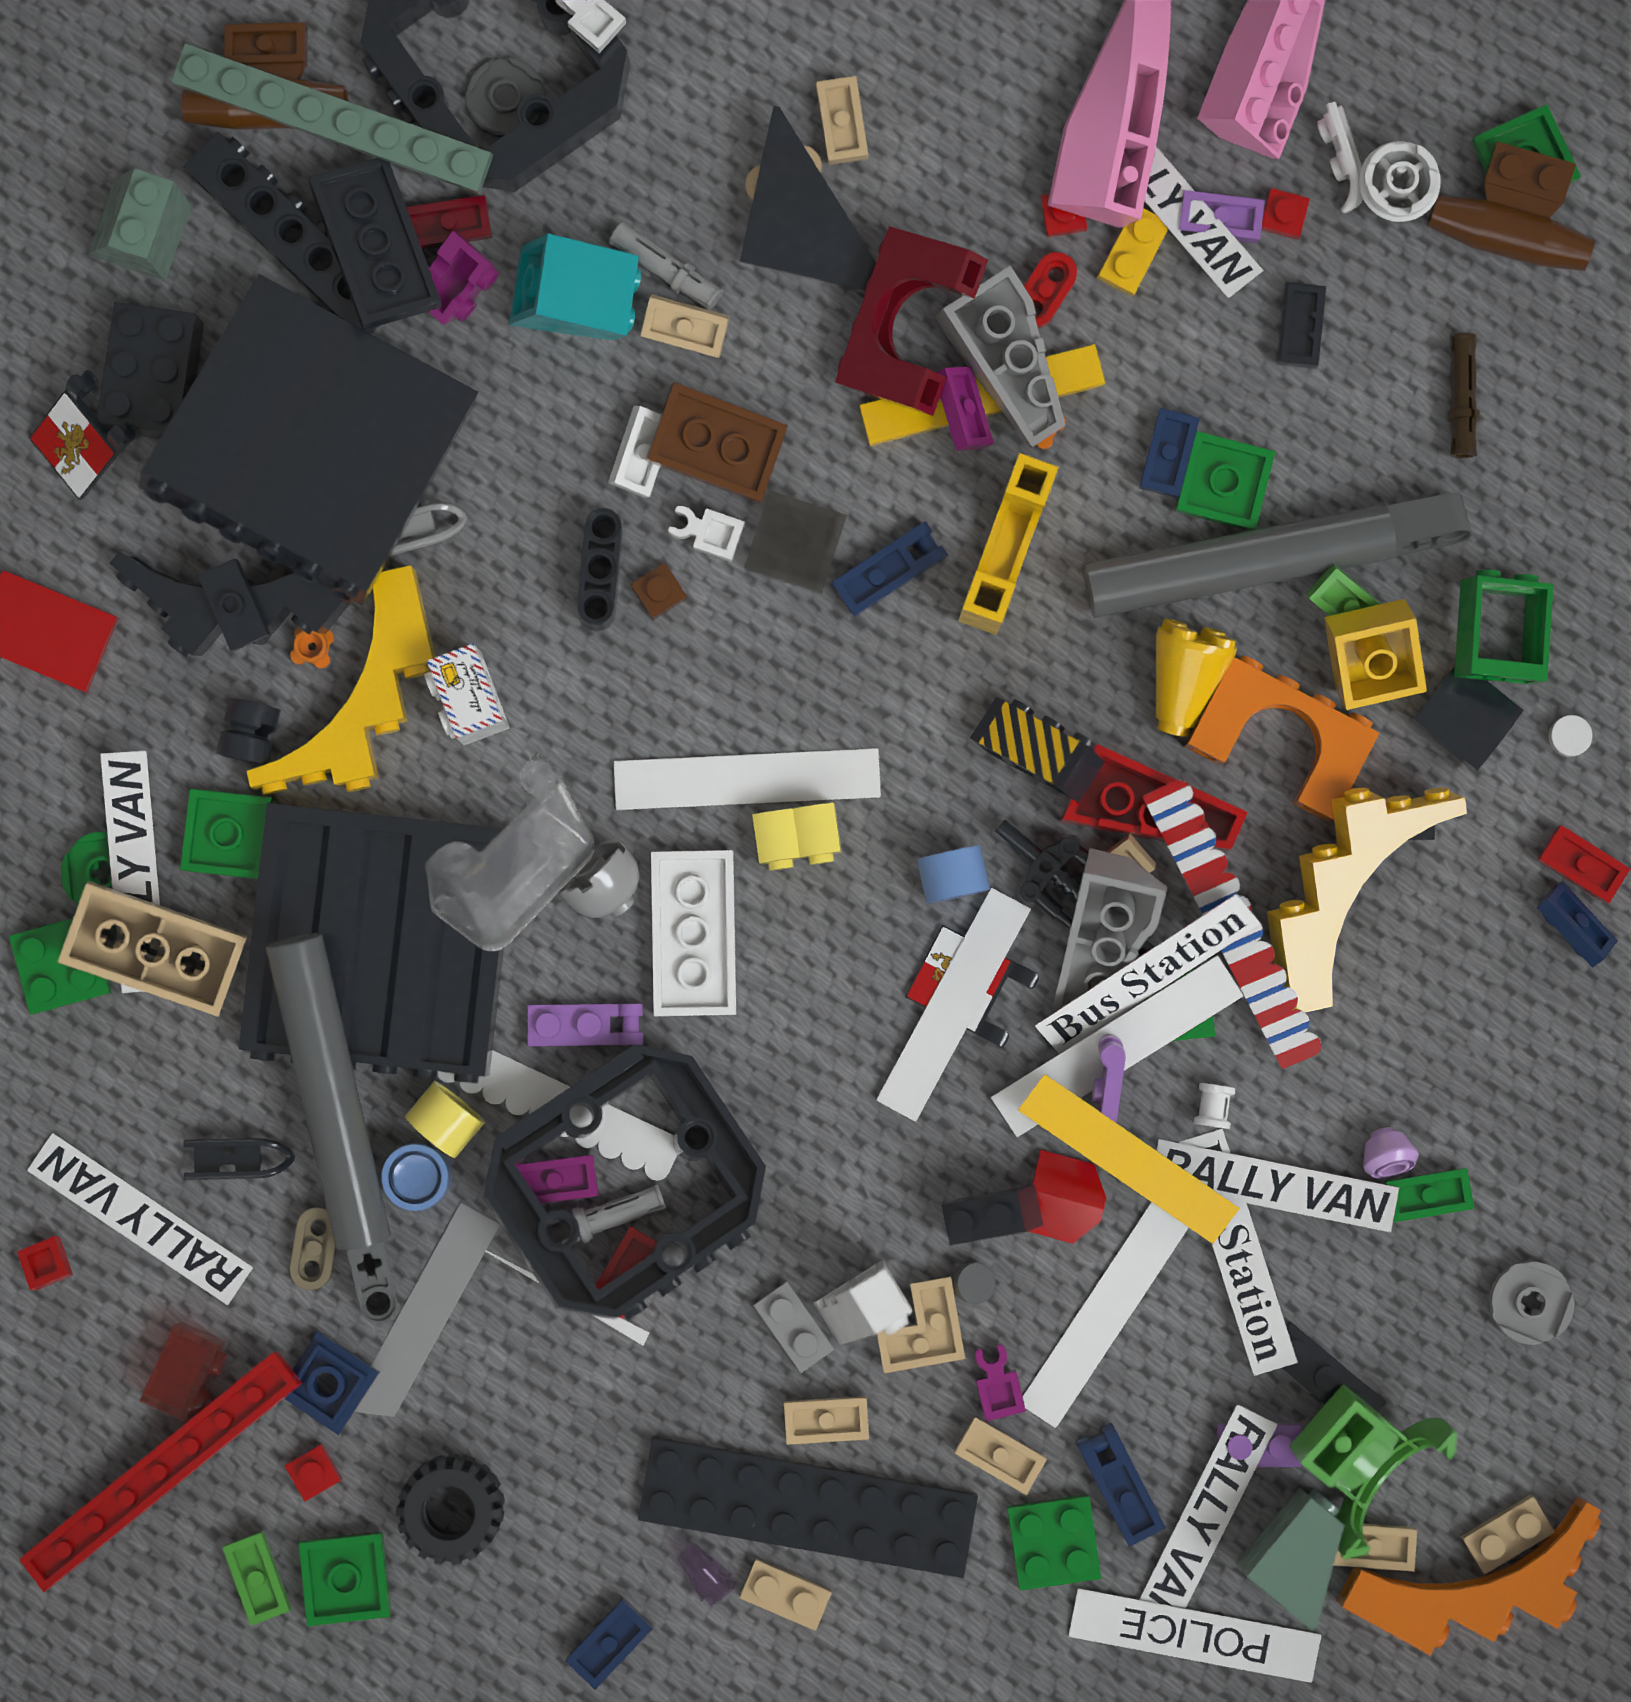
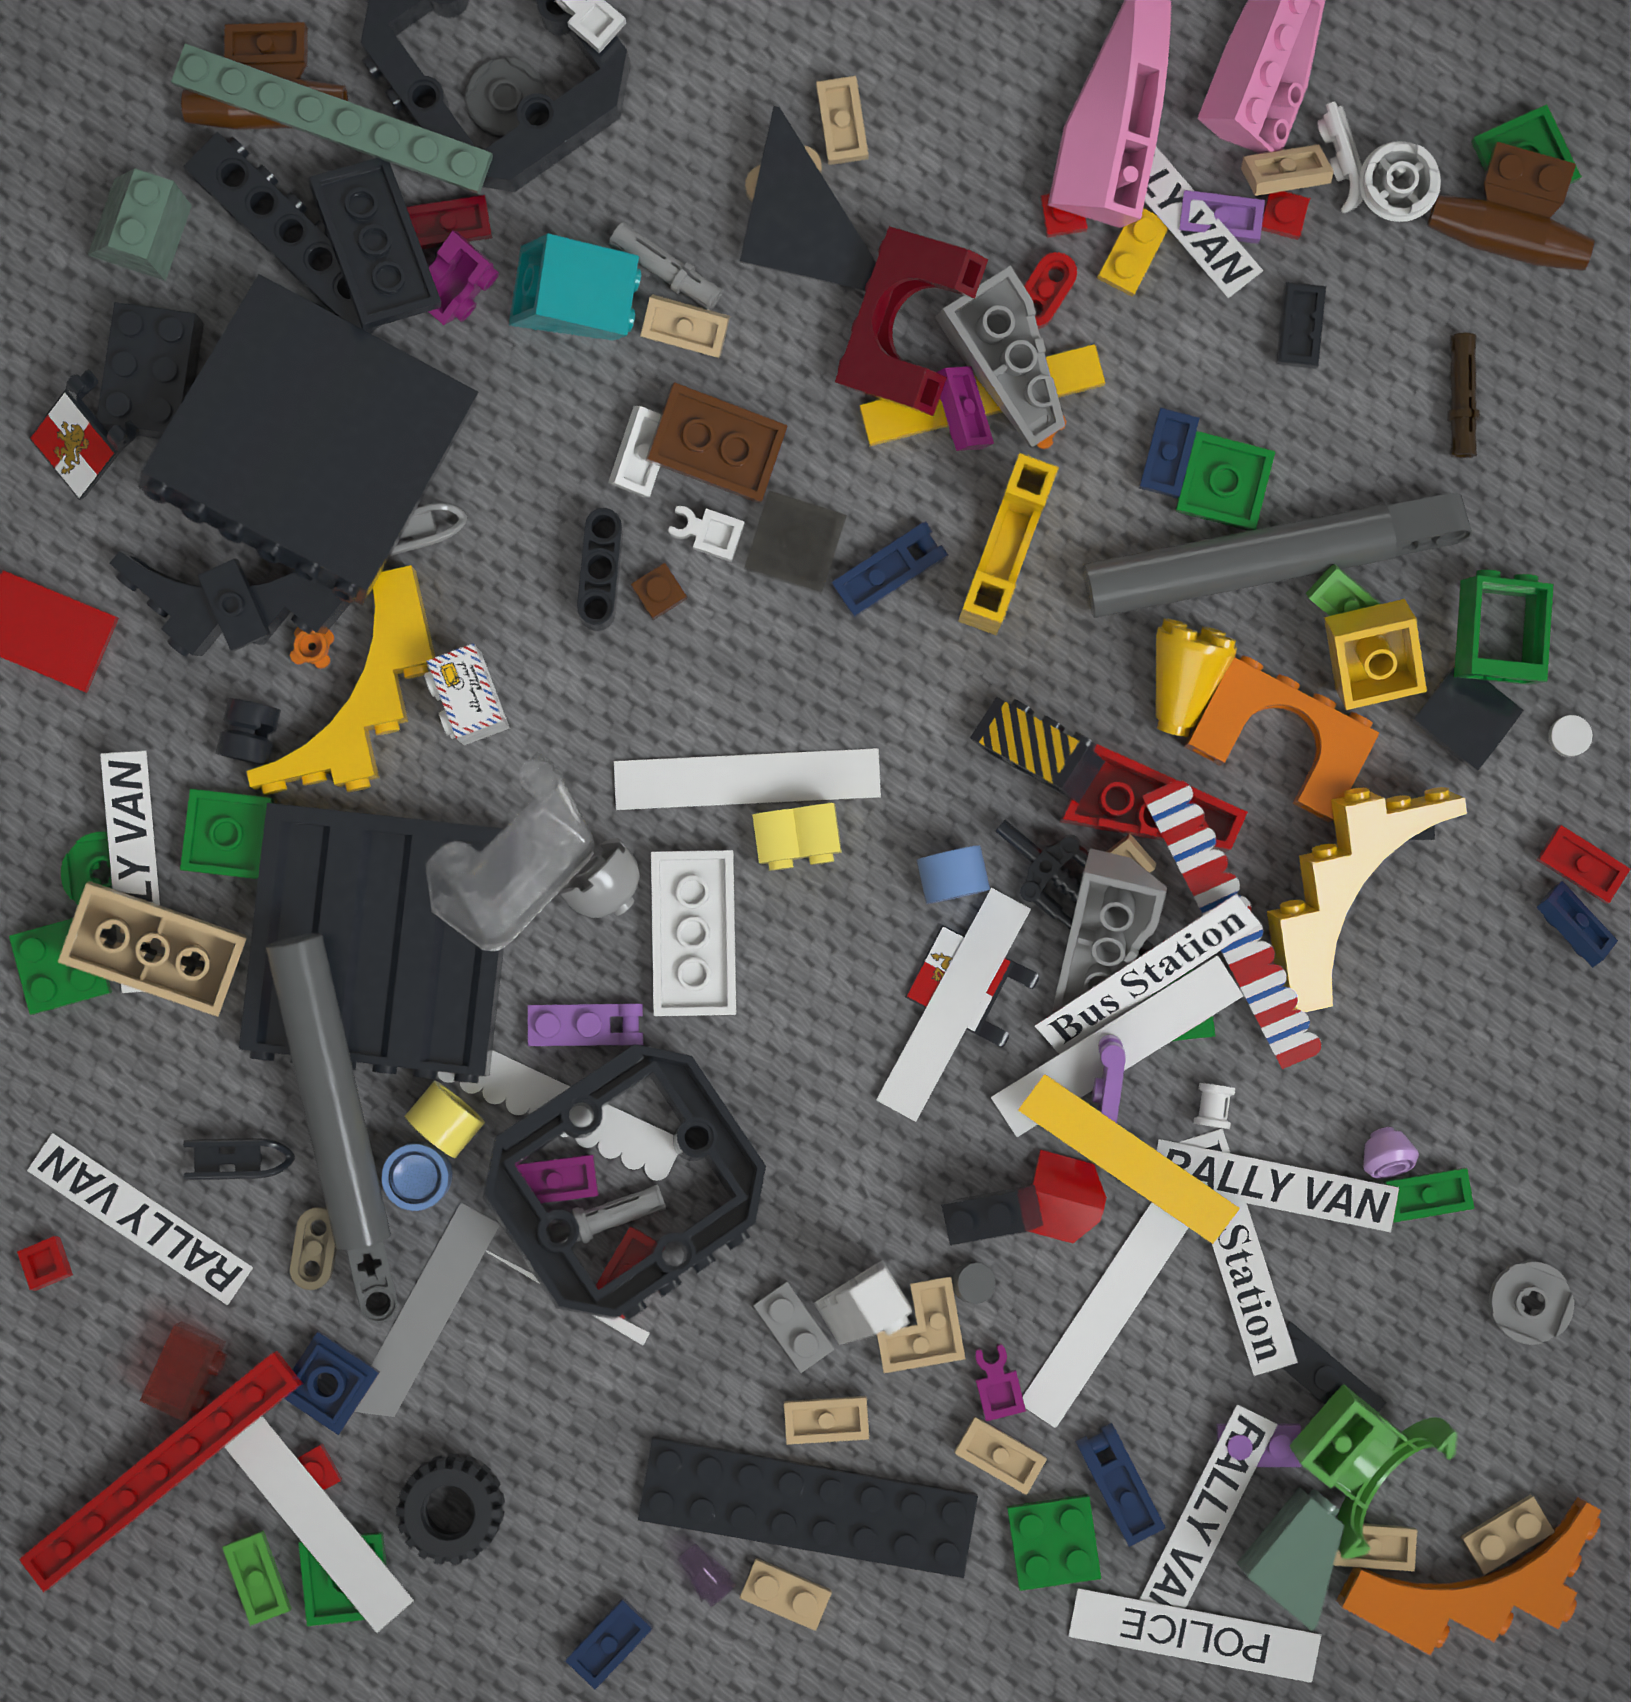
(319, 1524): none -> white sticker
(1287, 170): none -> tan plate

